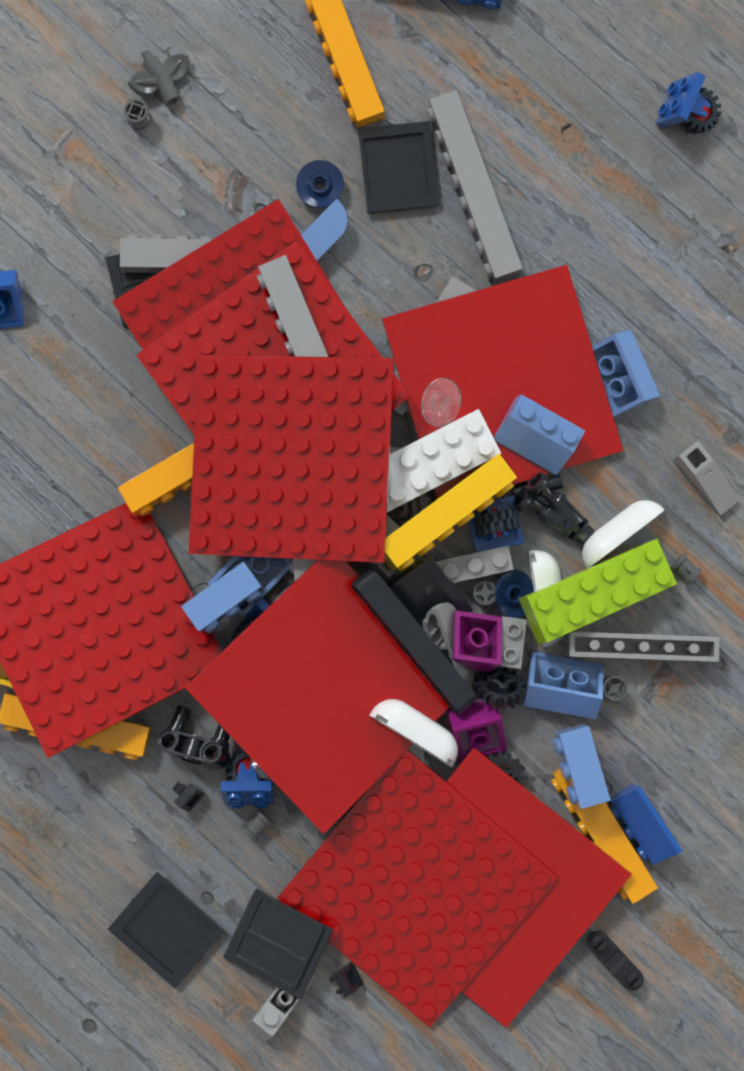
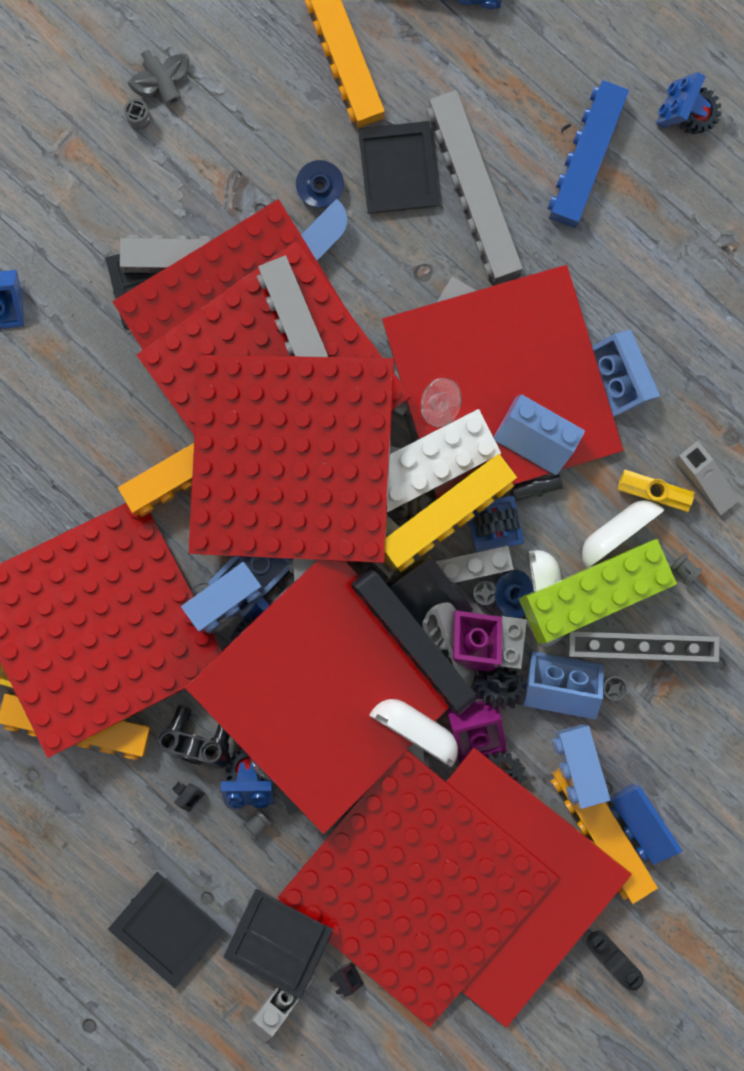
(558, 513): black piece -> none
(589, 153): none -> blue brick
(670, 495): none -> yellow piece

